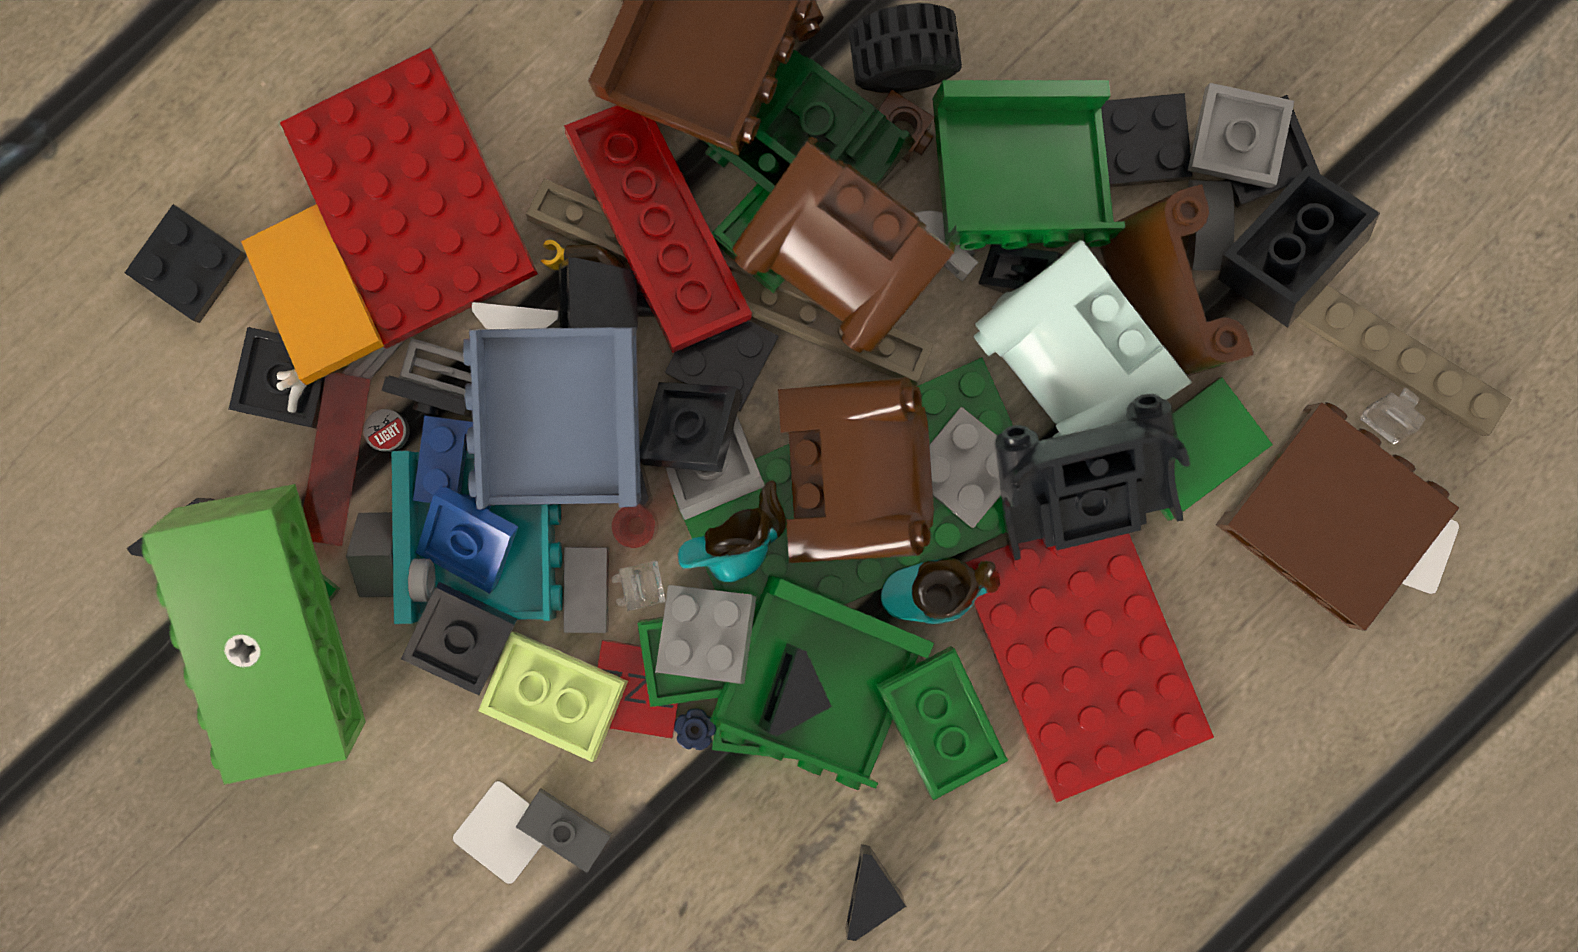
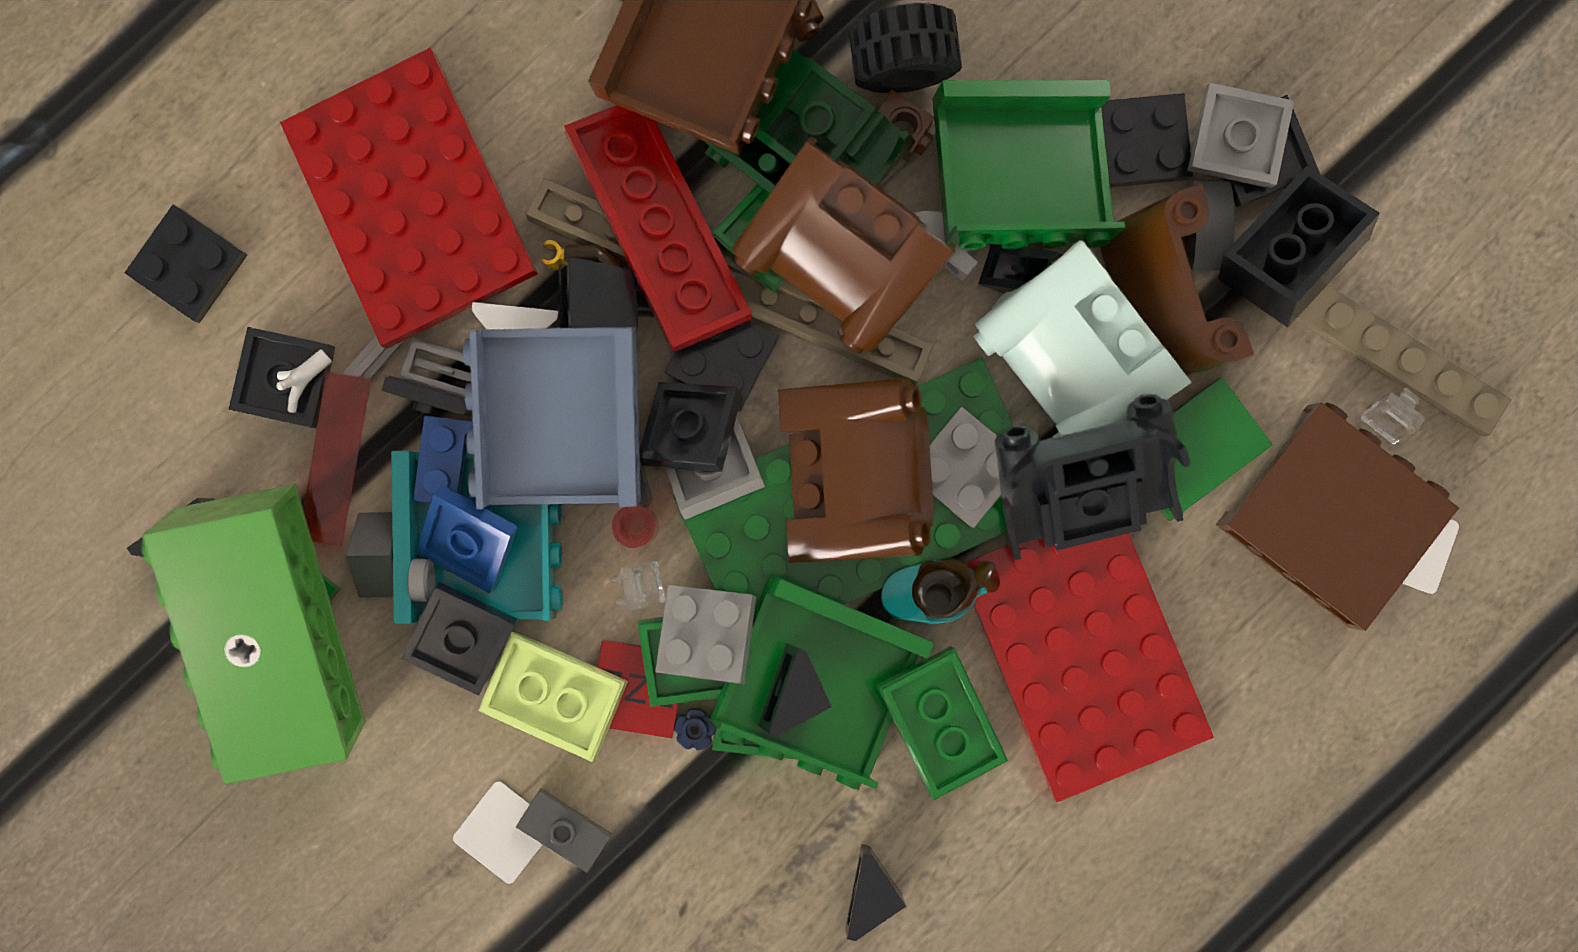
(311, 295): light orange tile -> none
(386, 430): tile -> none
(586, 589): flat silver tile -> none
(740, 542): hair -> none

